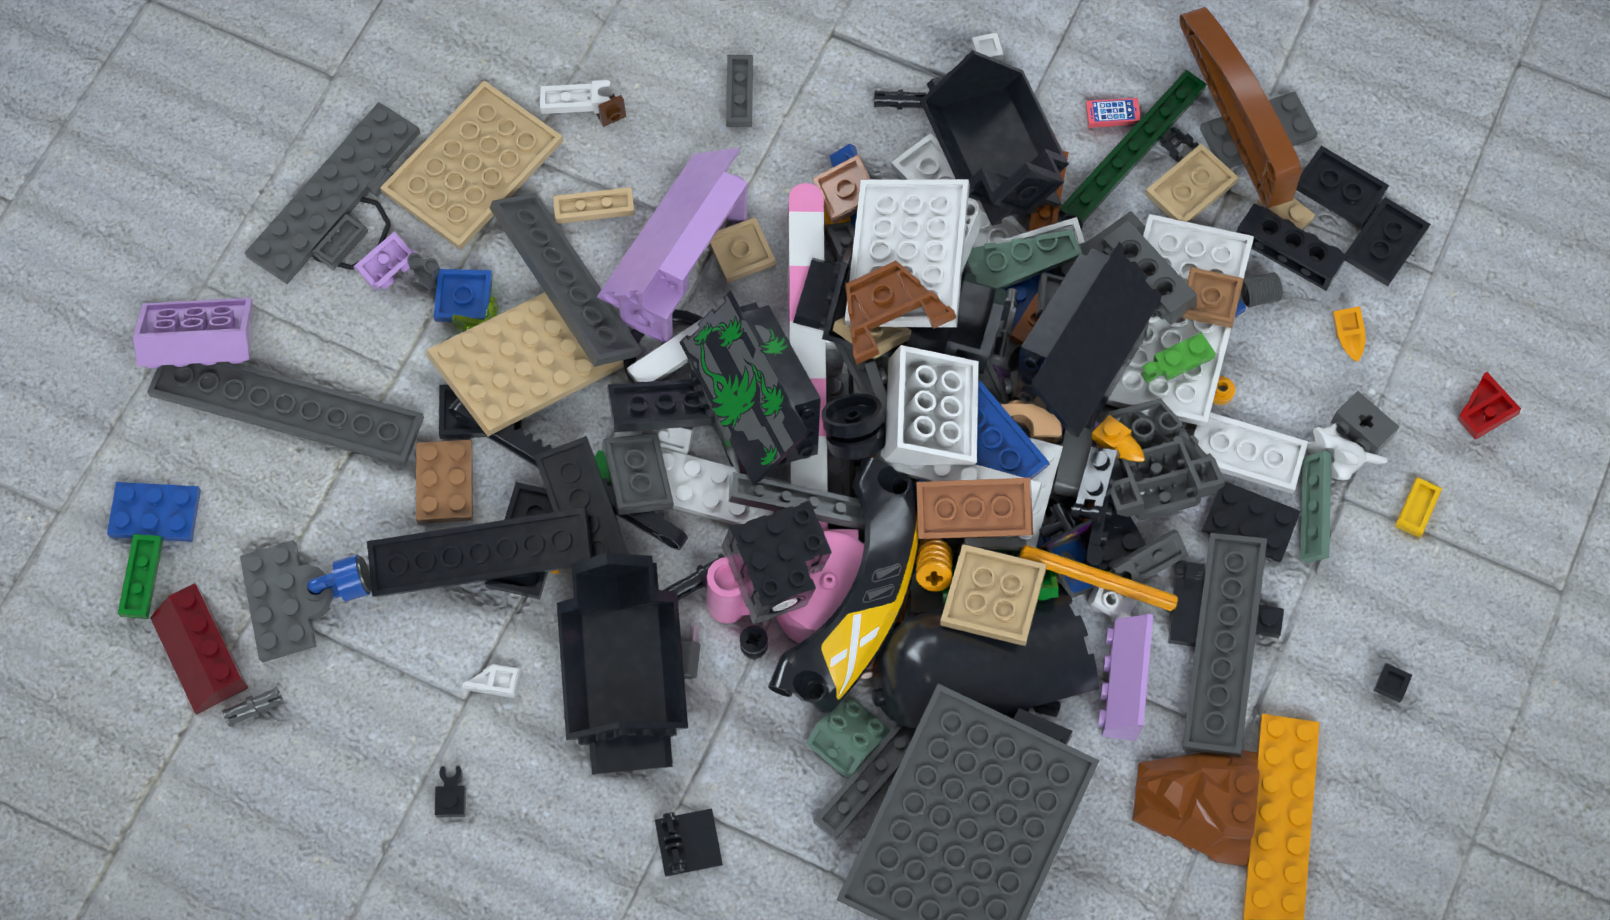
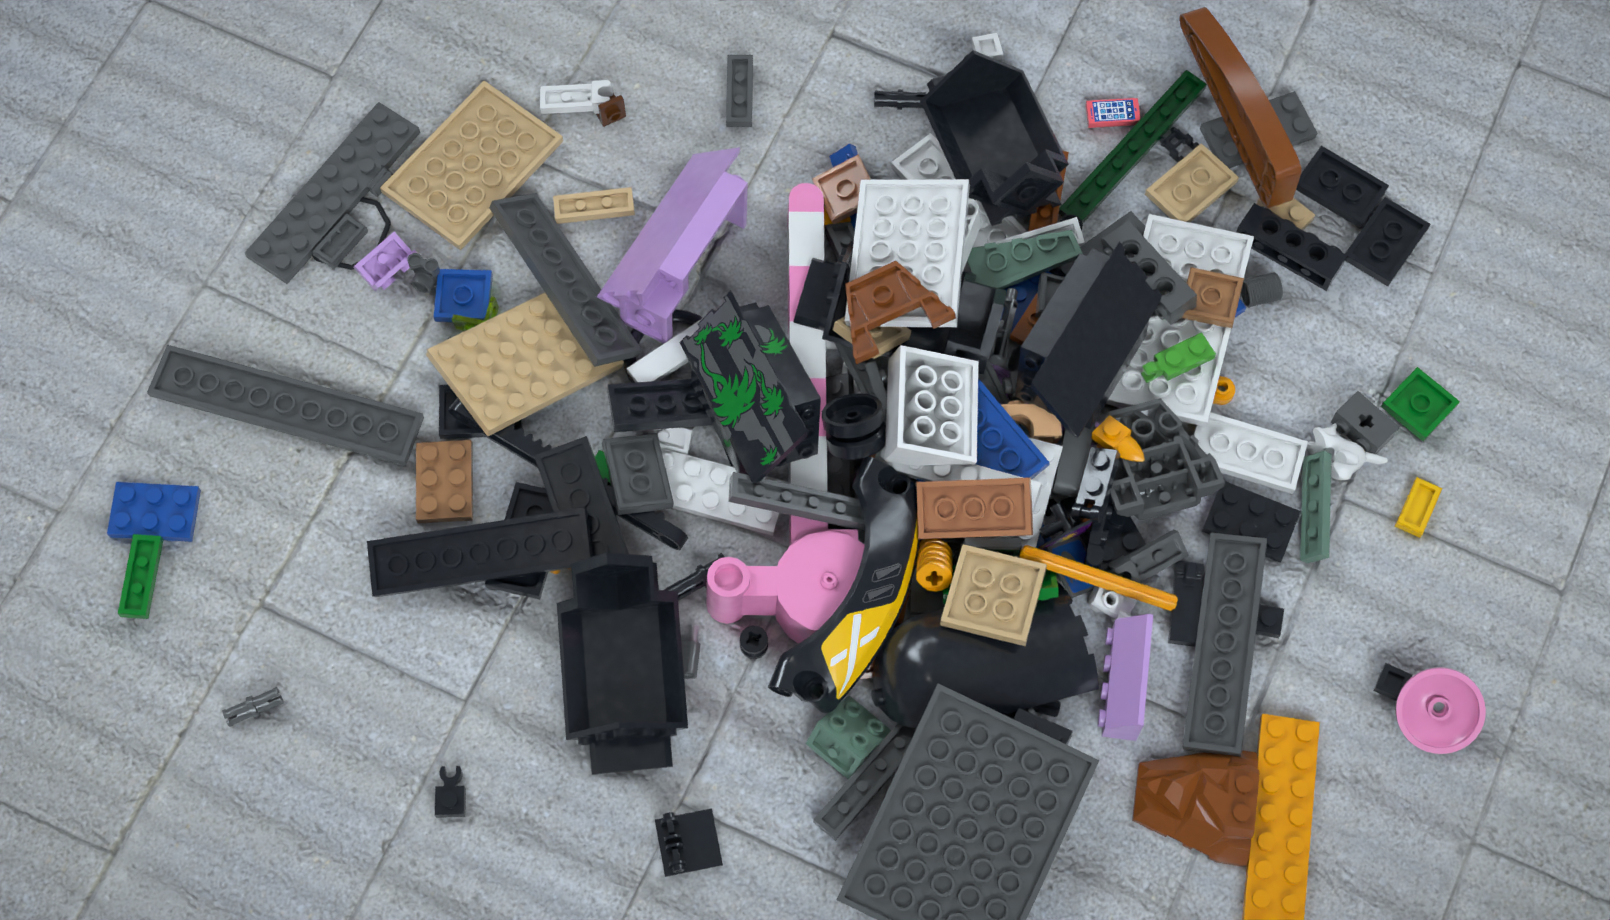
(193, 332): lavender slope -> none
(197, 649): dark red slope -> none
(290, 595): dark grey plate -> none
(495, 681): white tile -> none
(741, 250): tan plate -> none
(774, 560): black piece -> none
(1350, 331): light orange plate -> none
(1420, 404): none -> green plate
(1445, 729): none -> bright pink dish
(1487, 408): red wing -> none

